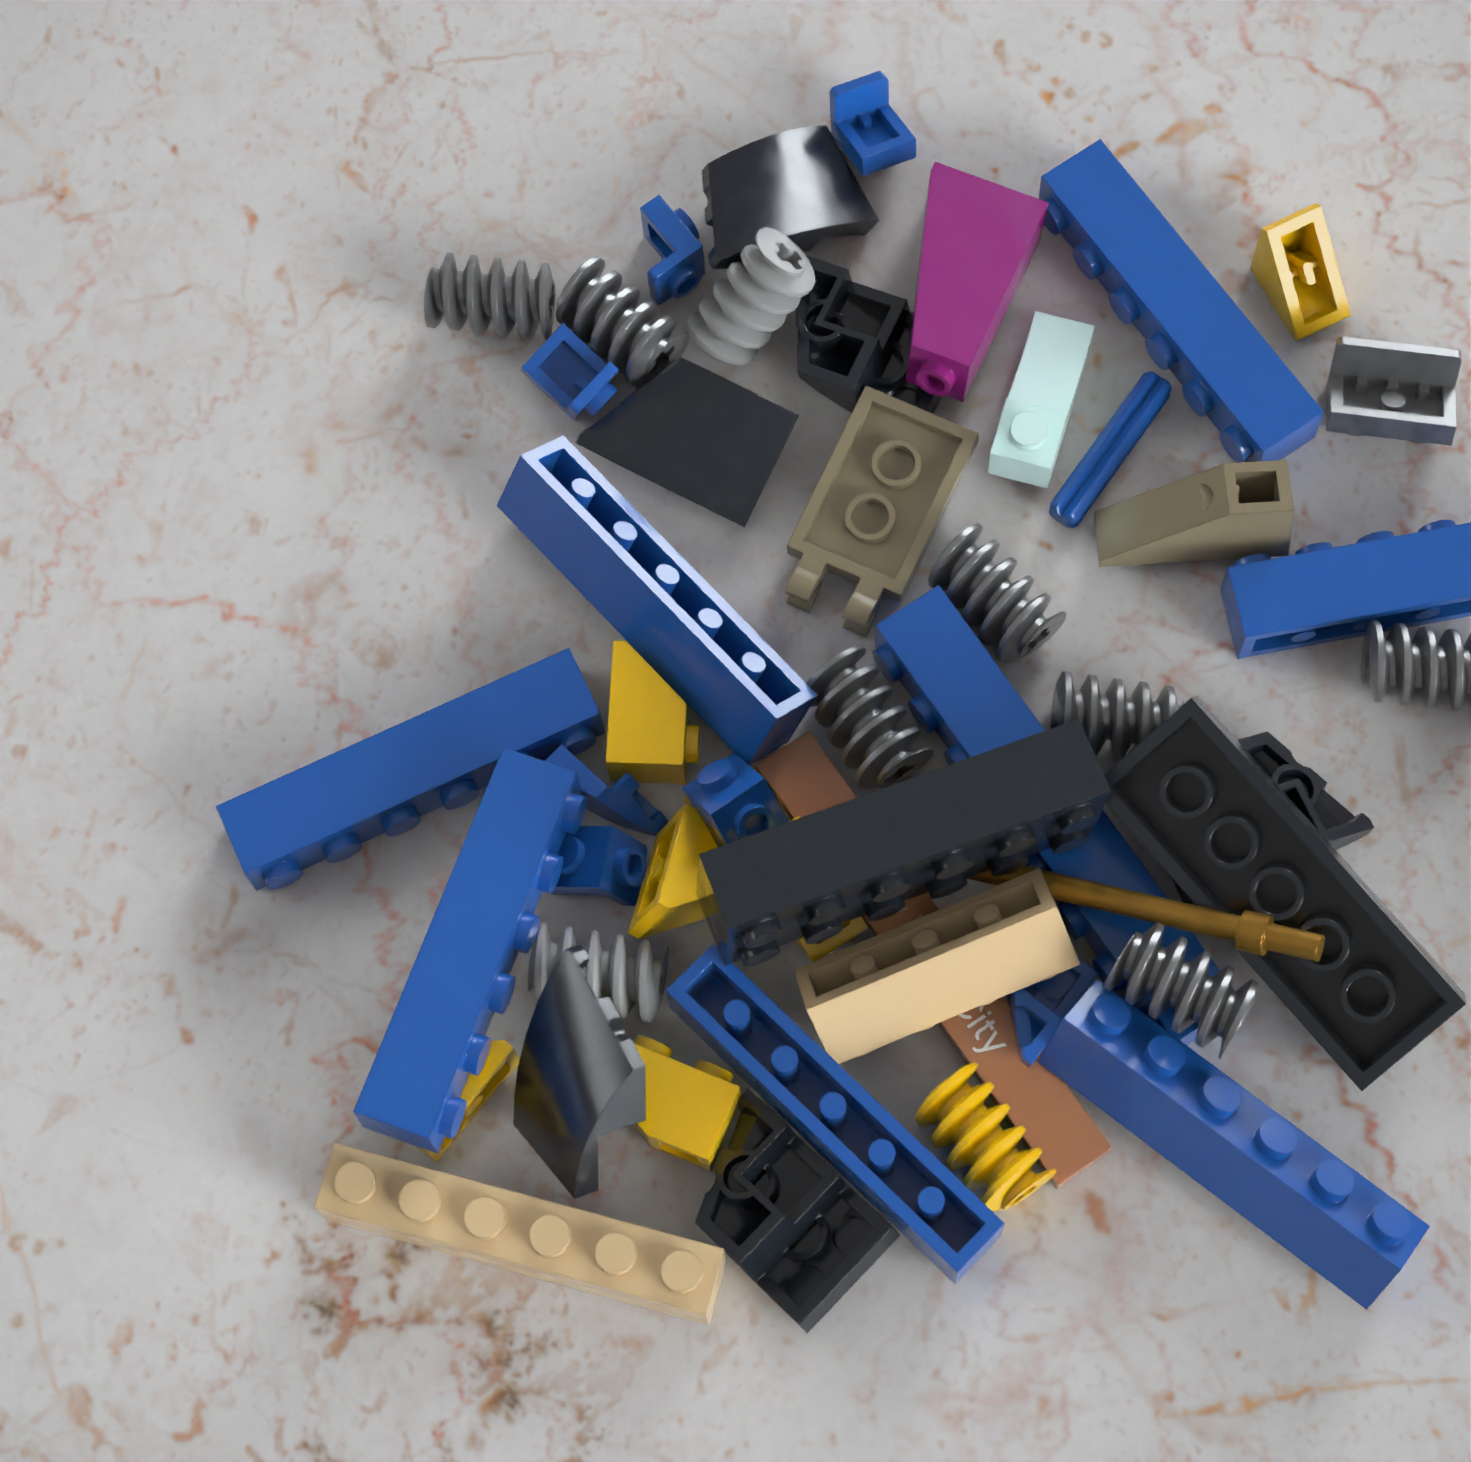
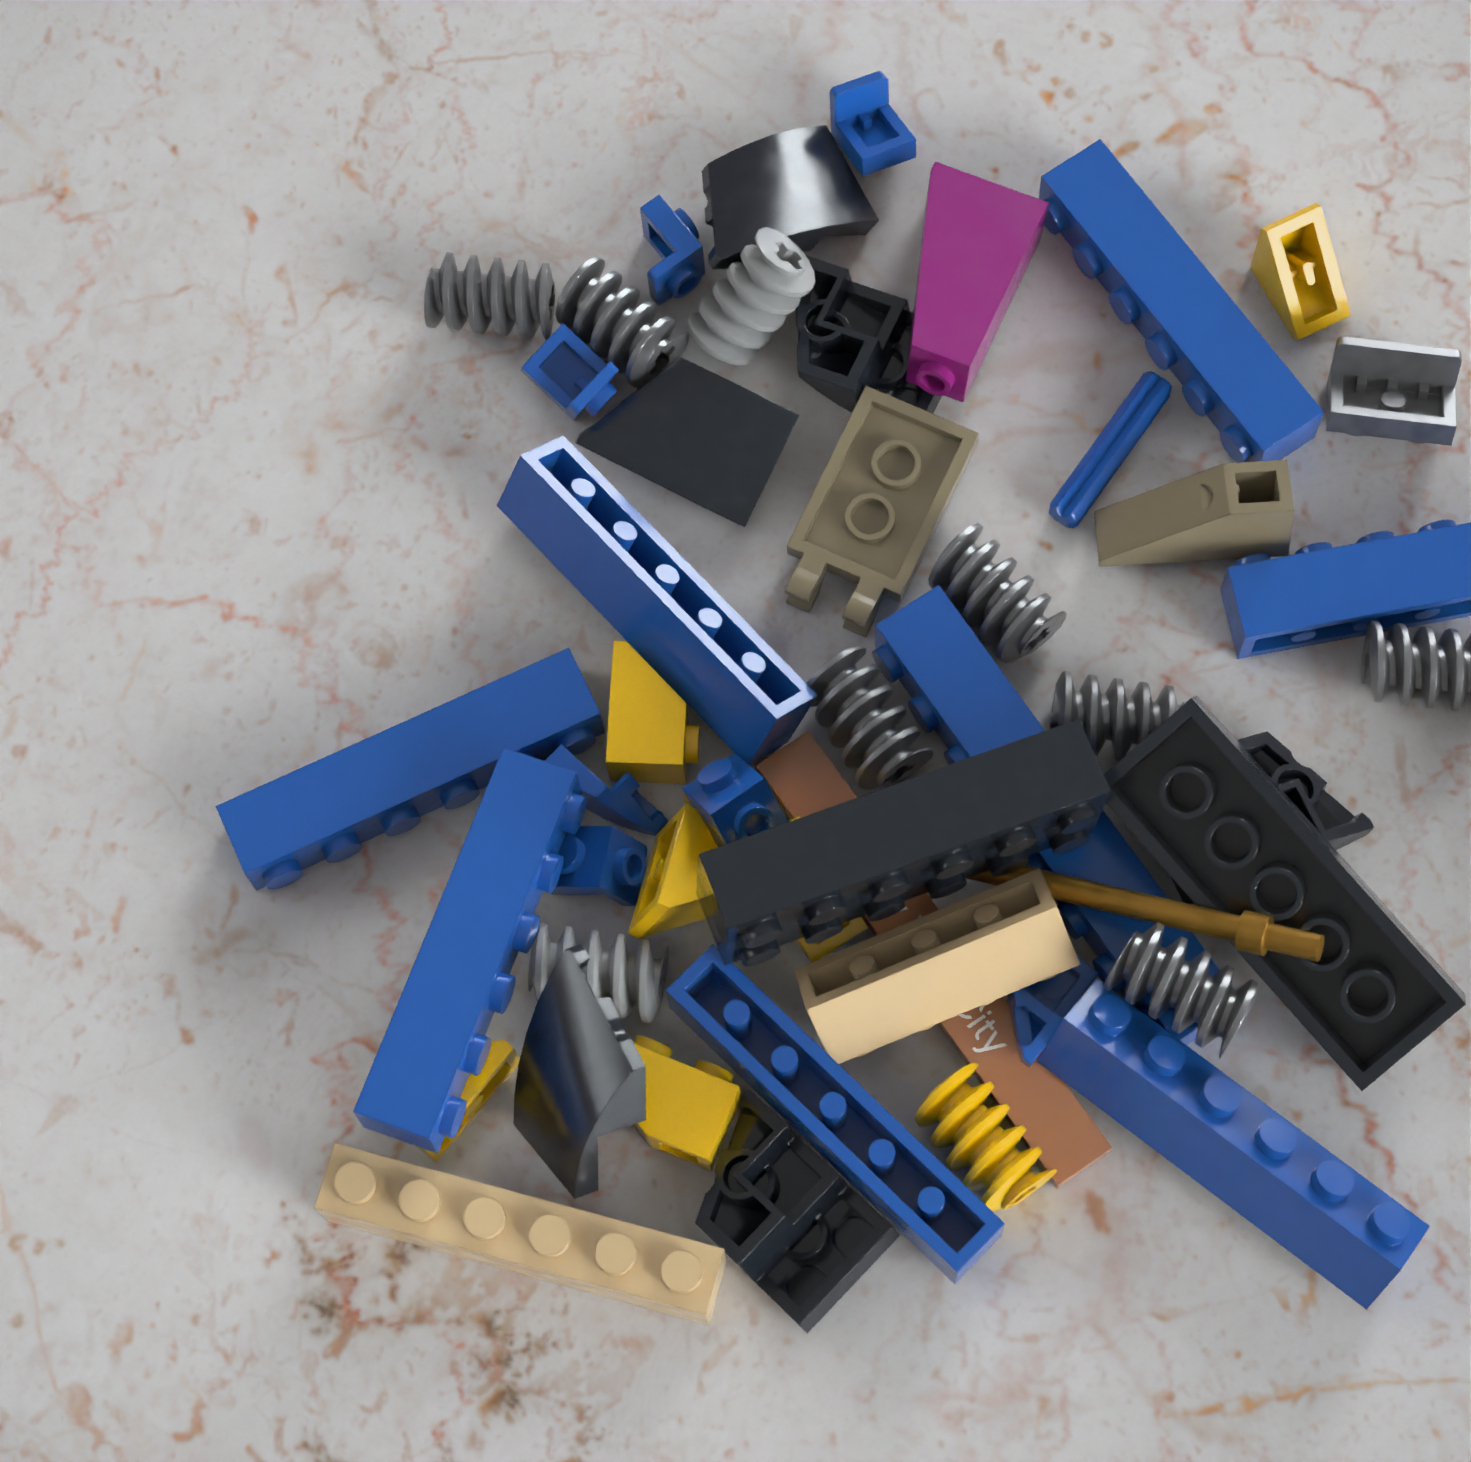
(1040, 400): light aqua slope -> none

